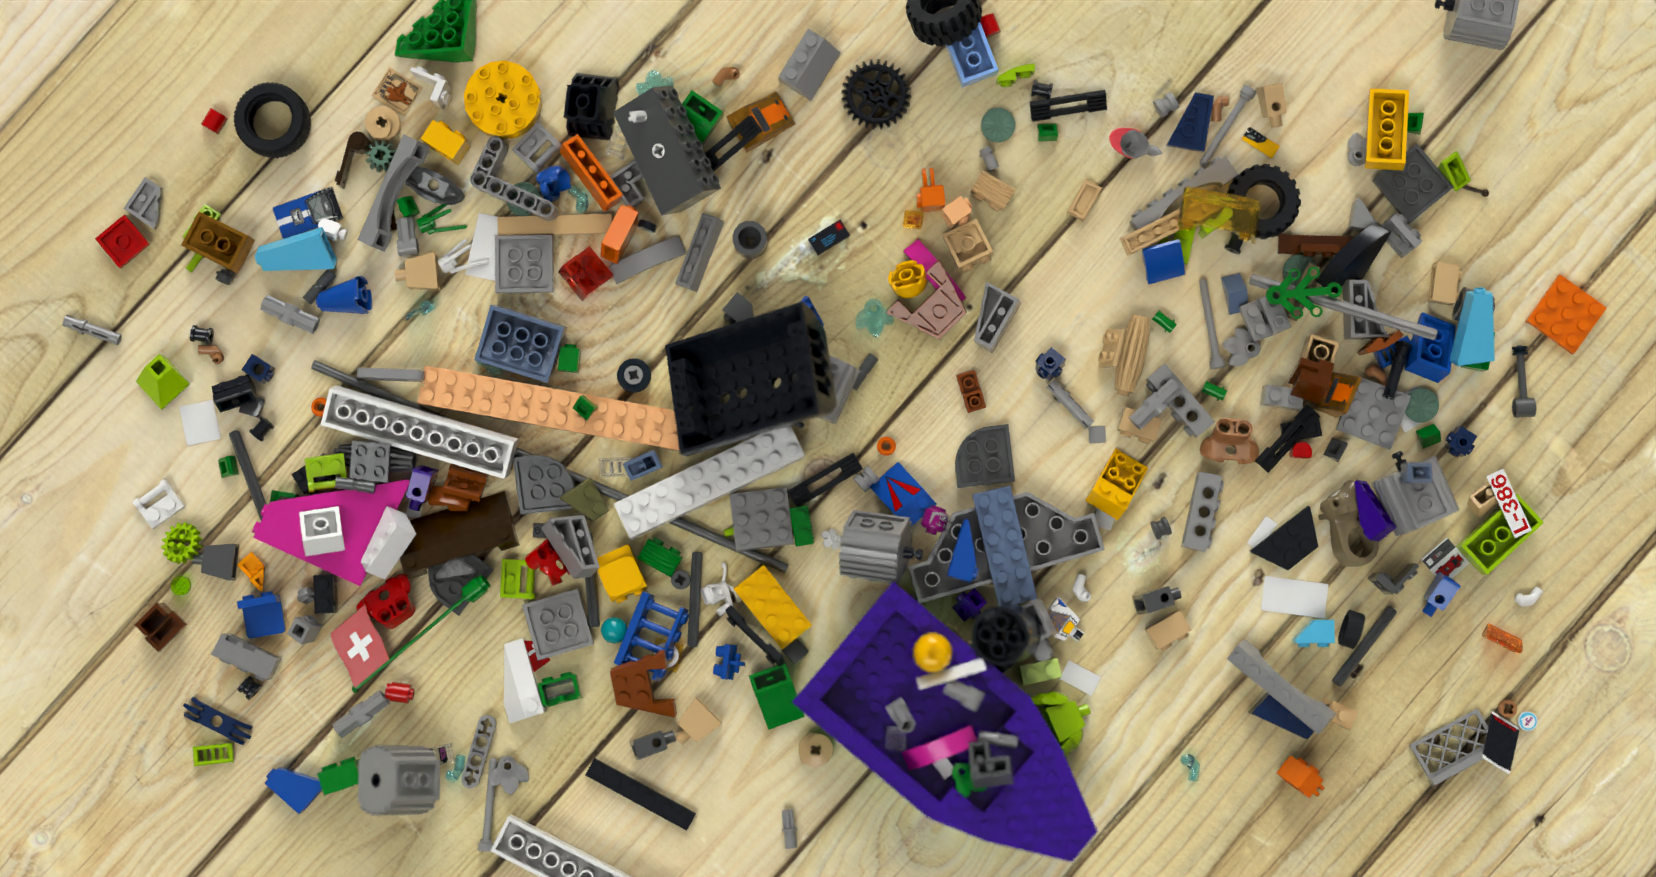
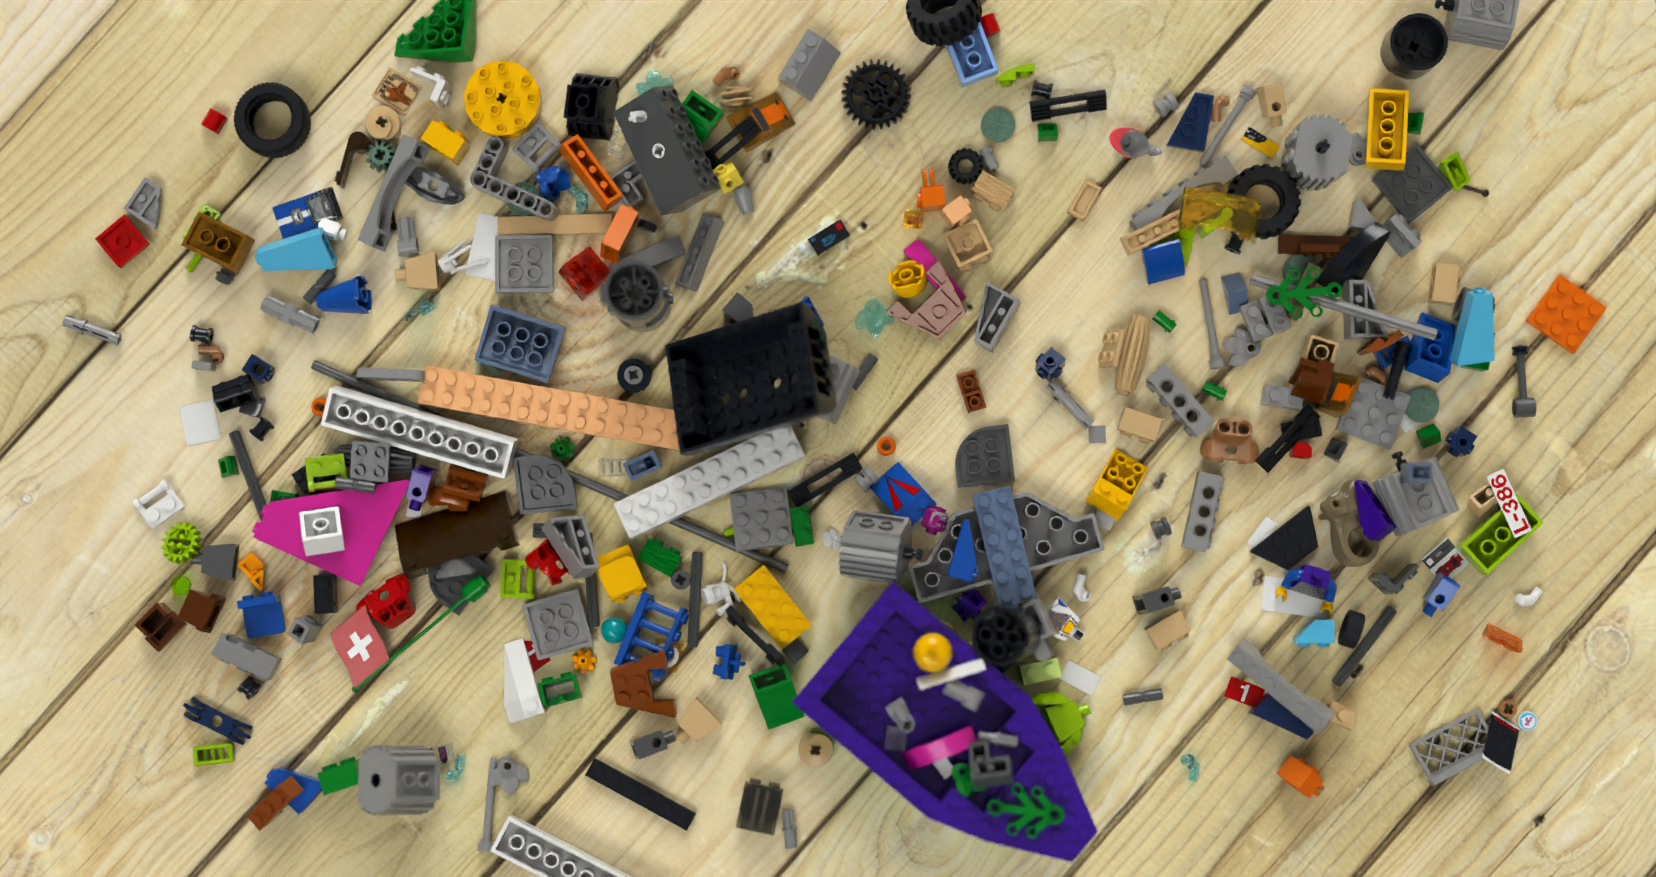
(162, 381): lime slope -> none
(201, 610): none -> reddish brown plate
(206, 366): none -> light grey tile
(275, 802): none -> dark orange arch
(306, 595): light grey plate -> none
(360, 714): light grey piece -> none
(388, 543): white wedge -> none
(399, 692): red brick -> none
(408, 206): green plate -> none
(427, 221): green plant -> none
(482, 752): light grey beam -> none
(566, 448): none -> green plant
(569, 358): green brick -> none
(584, 407): green slope -> none
(586, 500): olive wing -> none
(588, 661): none -> light orange plant
(636, 296): none -> dark grey cylinder
(728, 176): none -> light yellow brick
(735, 96): none -> tan piece
(744, 200): none -> light grey cone
(752, 230): dark grey piece -> none
(759, 806): none -> clear smoke brick
(965, 177): none -> black tyre
(1028, 811): none -> green plant
(1145, 696): none -> dark grey piece
(1155, 404): light grey piece -> none
(1243, 692): none -> red sticker
(1311, 582): none -> torso
(1317, 152): none -> light grey piece
(1423, 34): none -> black brick

